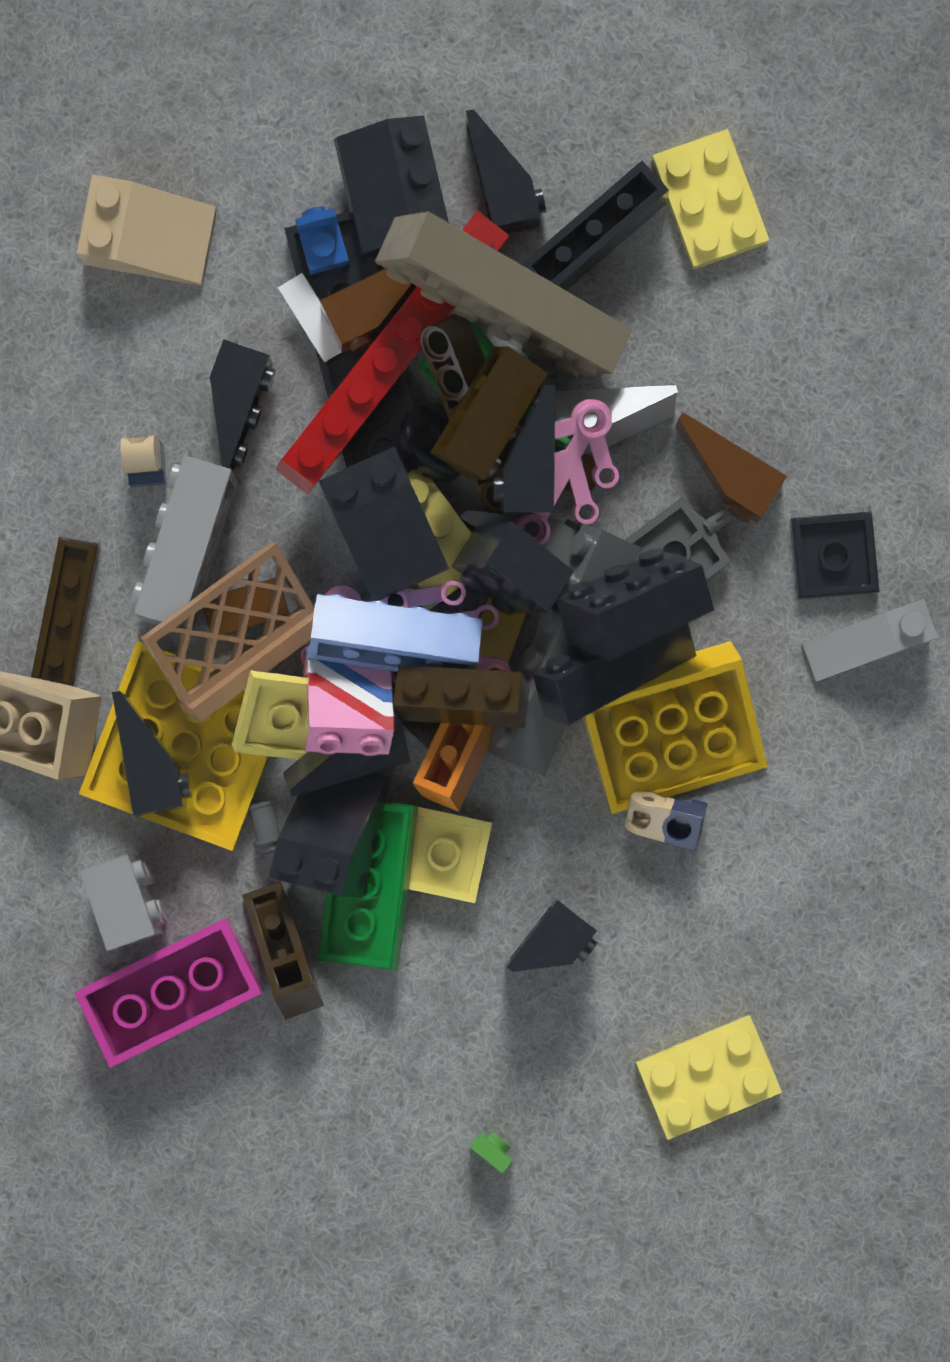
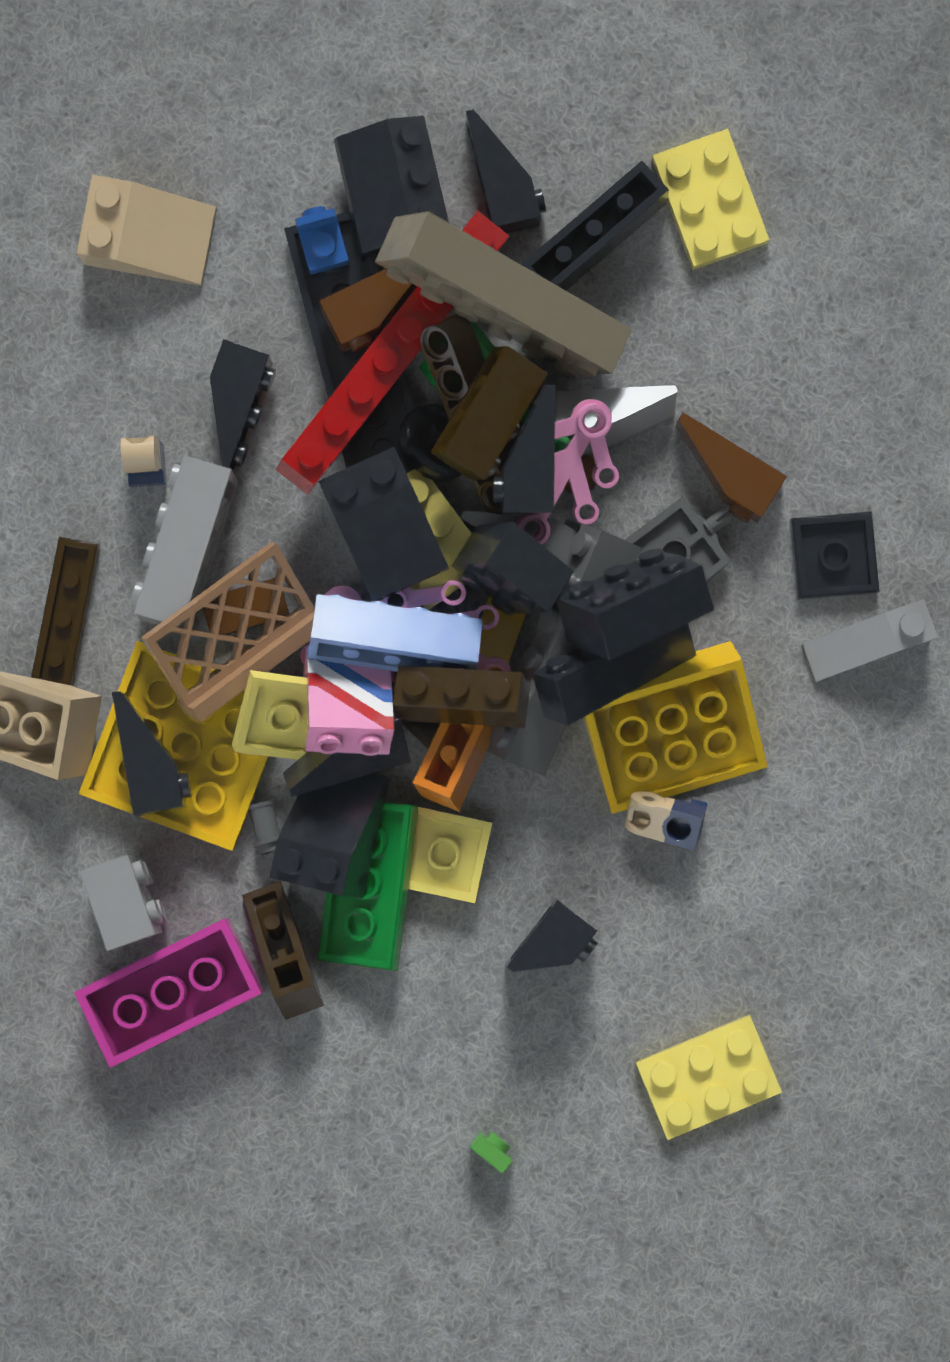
(307, 311): white sticker -> none

